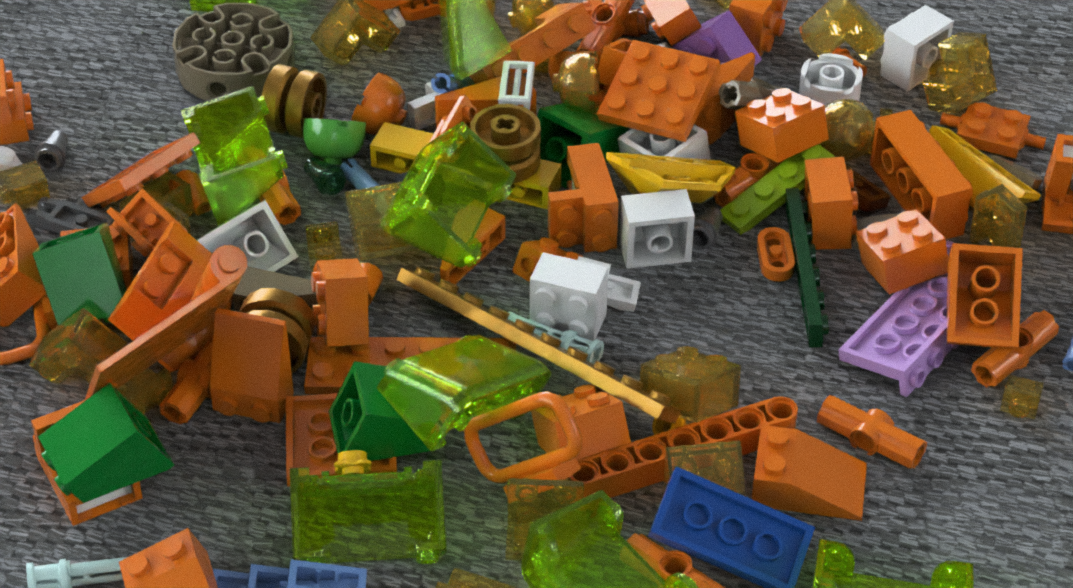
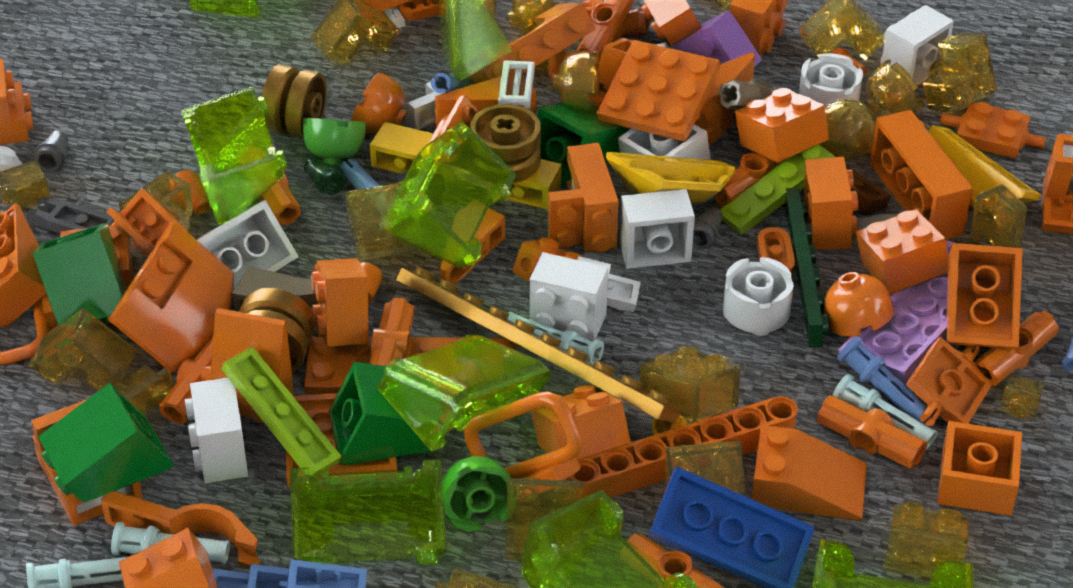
(134, 540): none -> light aqua pin
(142, 171): orange plate -> none
(196, 517): none -> orange piece
(212, 292): orange door -> none
(216, 430): none -> white brick
(231, 49): dark tan brick -> none
(281, 412): none -> lime plate
(323, 242): clear yellow bracket -> none
(352, 463): yellow plate -> none
(393, 336): none -> orange piece
(475, 486): none -> bright green cylinder
(758, 295): none -> white brick
(856, 304): none -> orange cylinder
(867, 399): none -> light aqua pin
(873, 370): none -> medium blue pin
(892, 89): none -> clear yellow cylinder
(925, 538): none -> clear yellow bracket
(949, 383): none -> orange plate
(980, 468): none -> orange brick
(1023, 174): dark tan tile -> none

